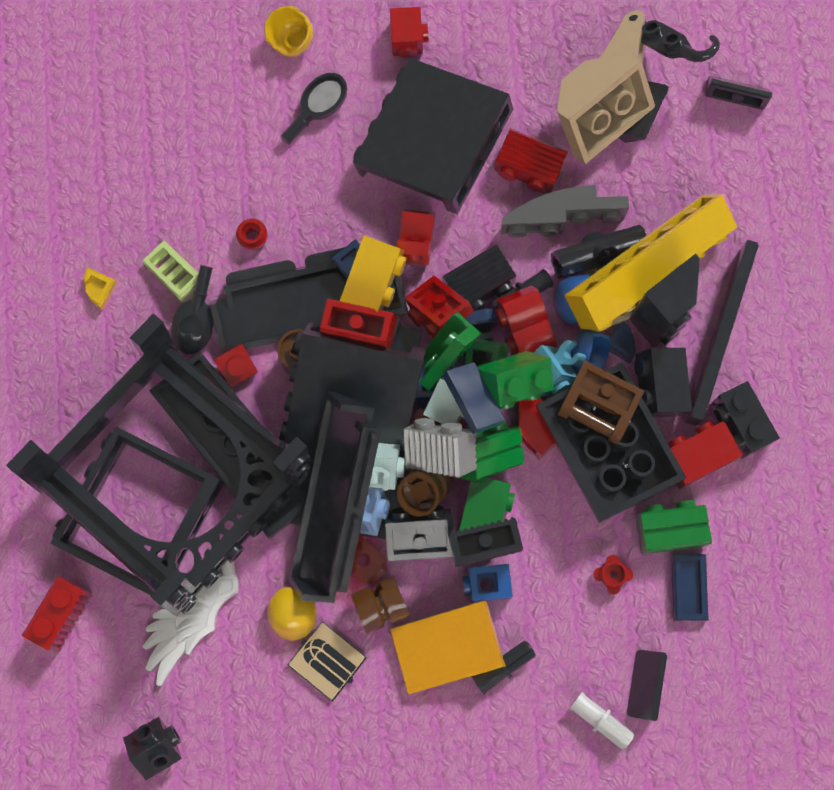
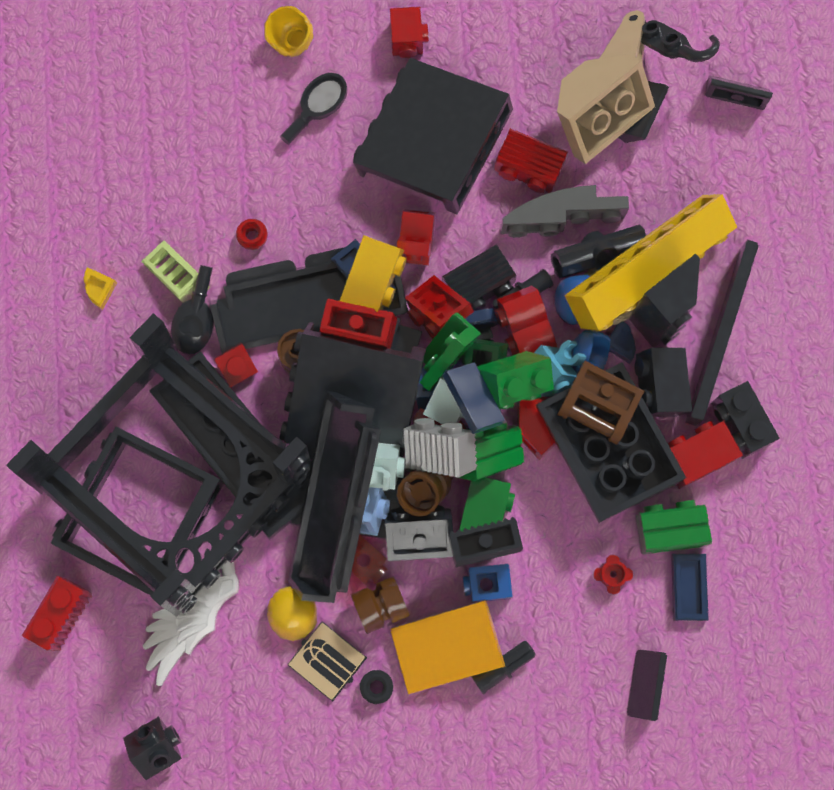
(365, 689): none -> black plate
(602, 721): white axle -> none

